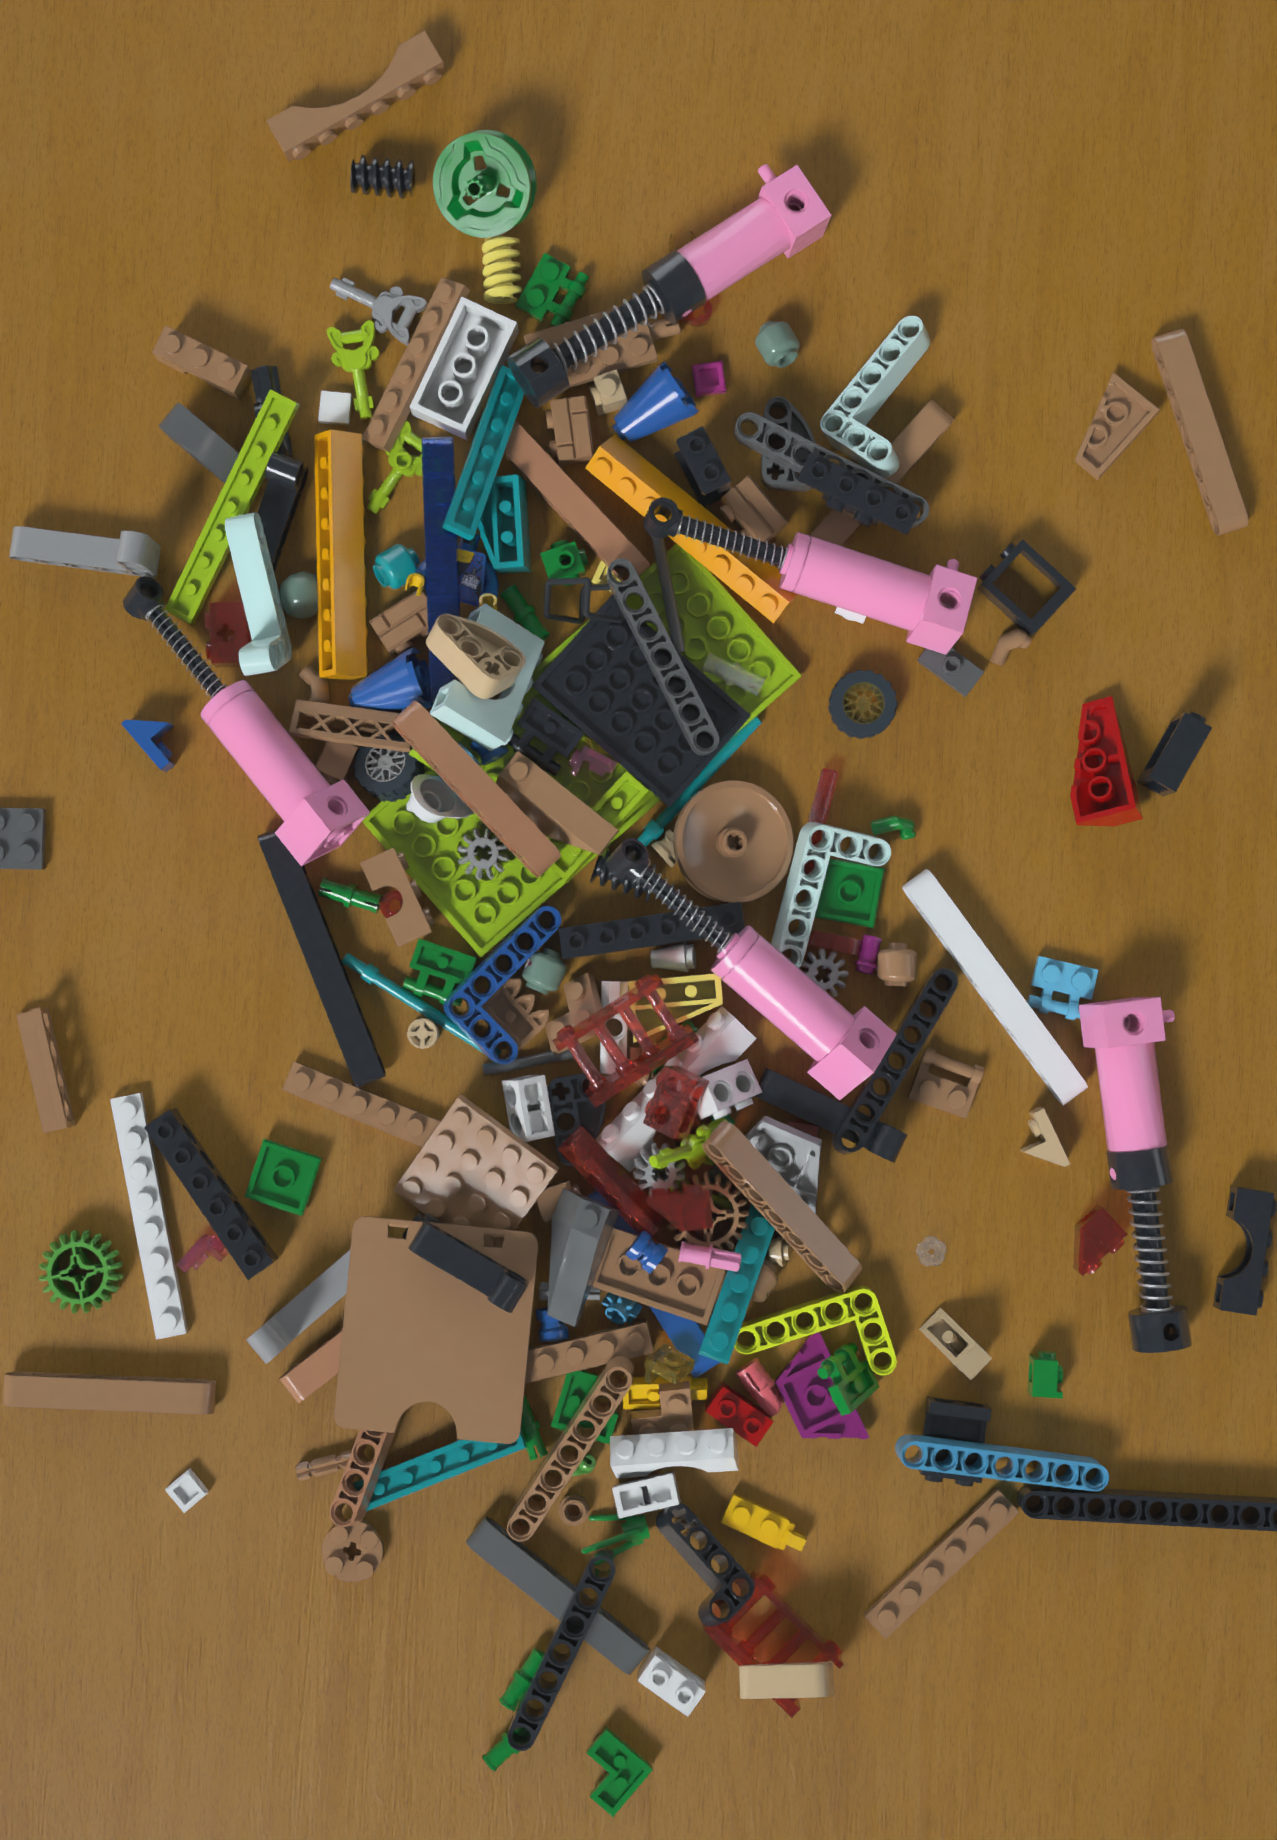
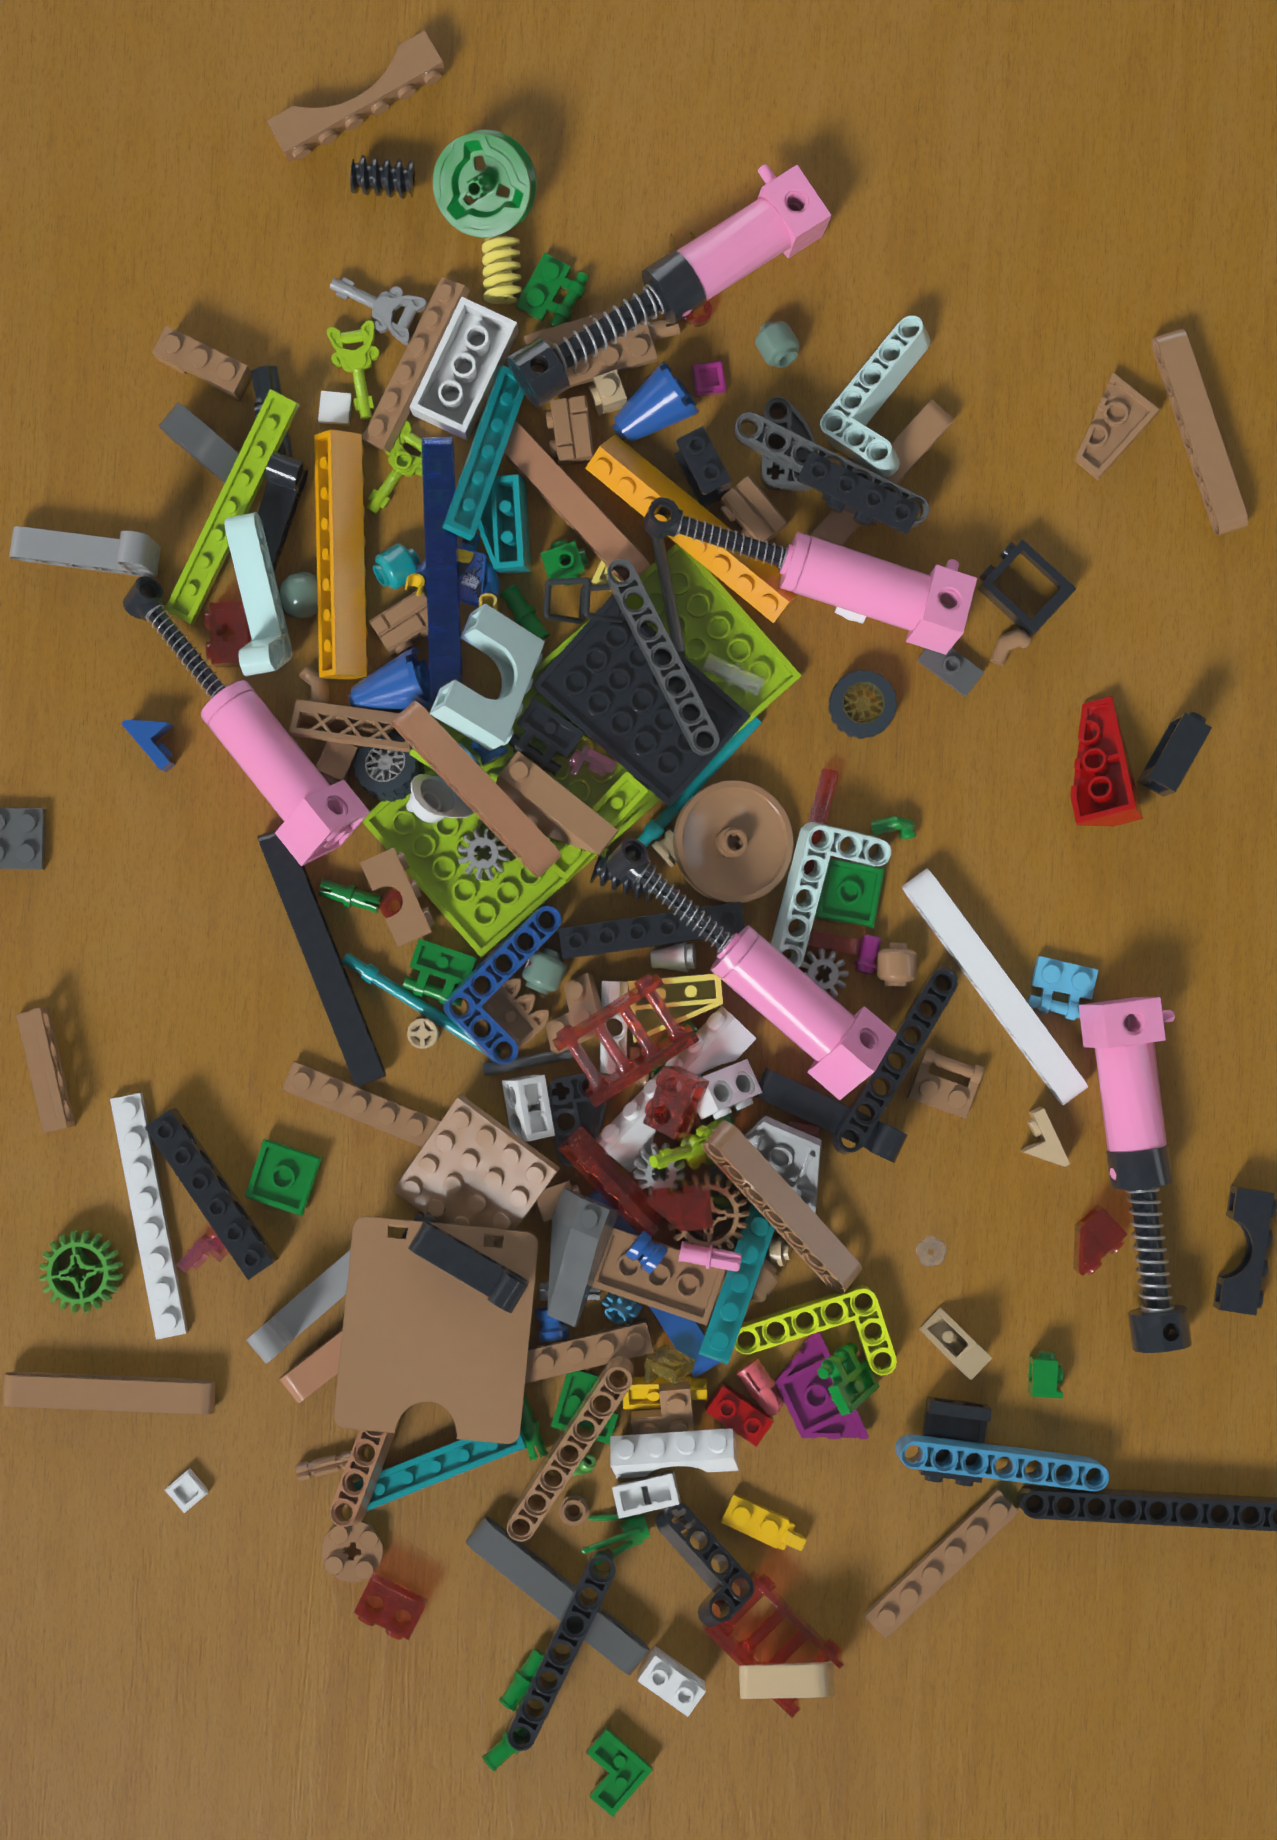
(394, 1599): none -> clear red brick
(475, 655): tan beam -> none

